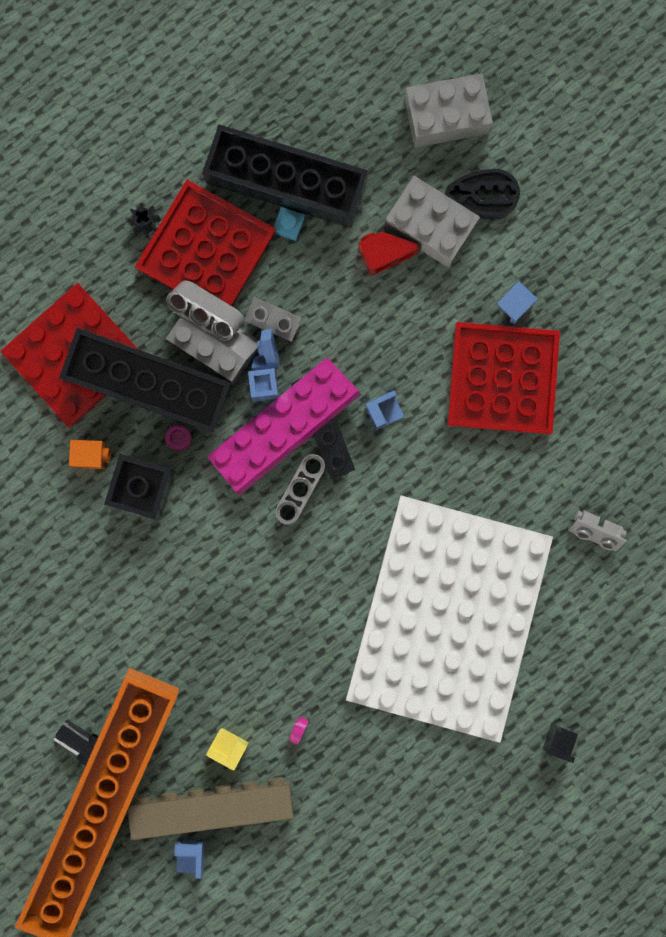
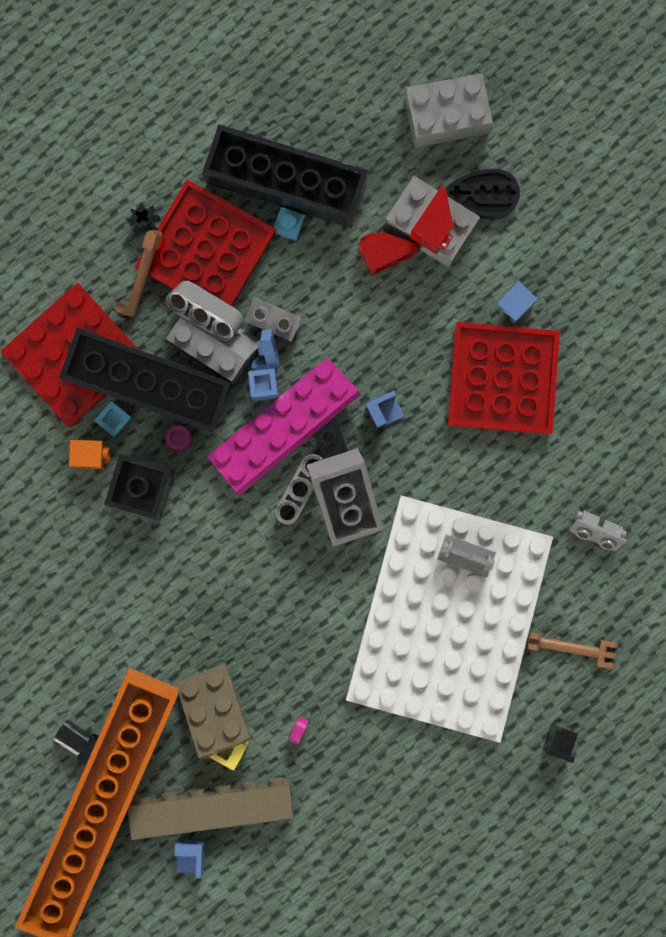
(113, 419): none -> medium azure plate
(151, 243): none -> medium nougat hinge
(213, 711): none -> dark tan plate
(345, 497): none -> light grey brick
(435, 224): none -> red slope
(466, 556): none -> light grey hinge
(535, 641): none -> medium nougat hinge

